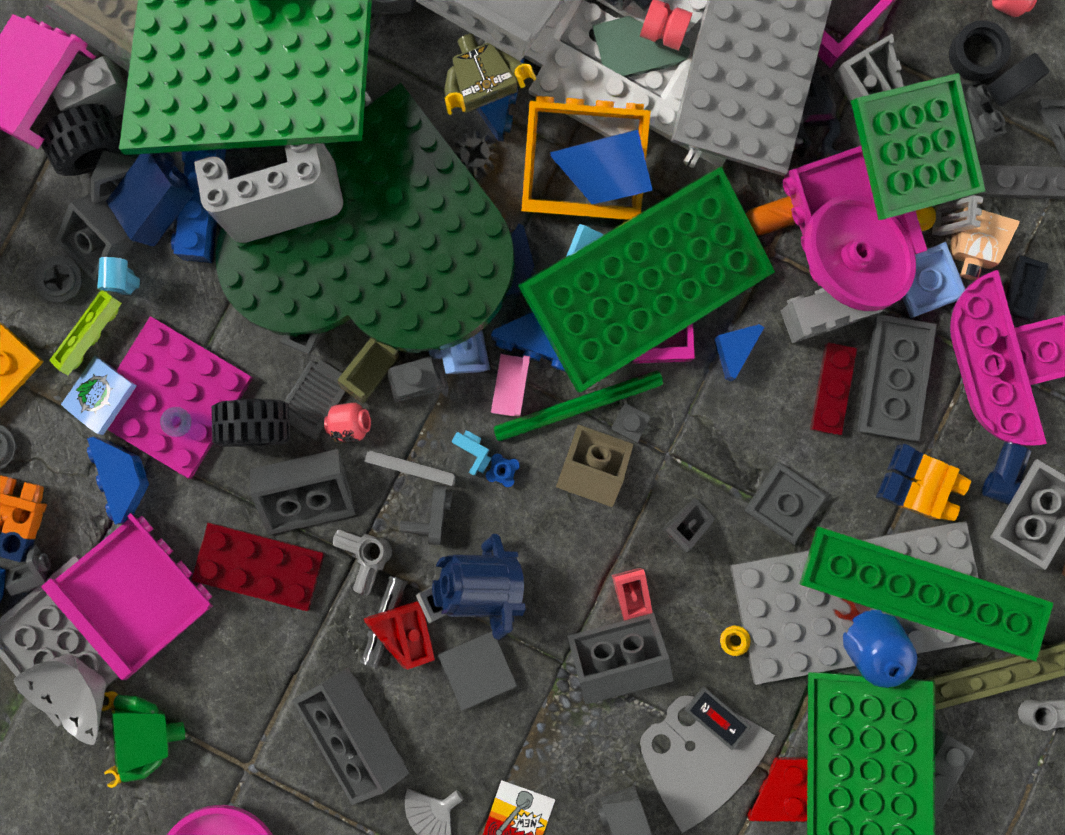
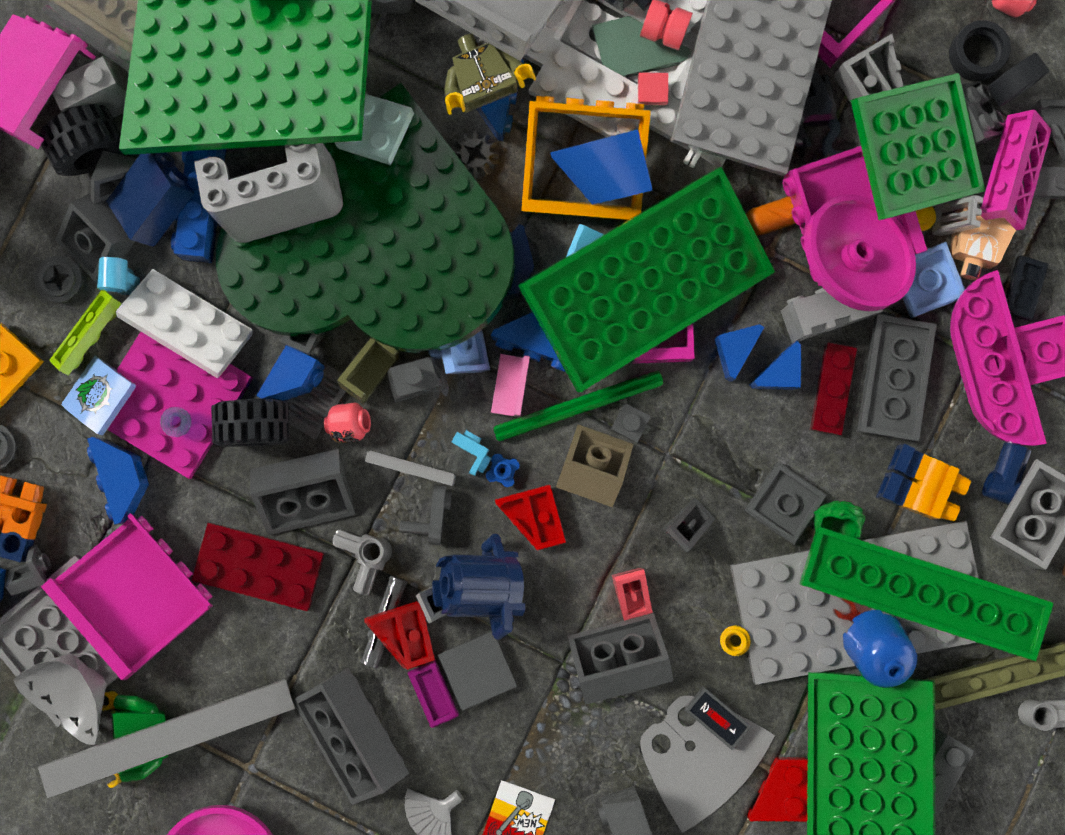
(165, 738): none -> light grey tile
(184, 323): none -> white plate
(292, 376): none -> blue slope
(382, 130): none -> light aqua plate
(433, 693): none -> magenta tile
(534, 516): none -> red wing
(653, 88): none -> coral tile
(783, 372): none -> blue slope
(841, 518): none -> green hair
(1013, 166): none -> dark pink fence

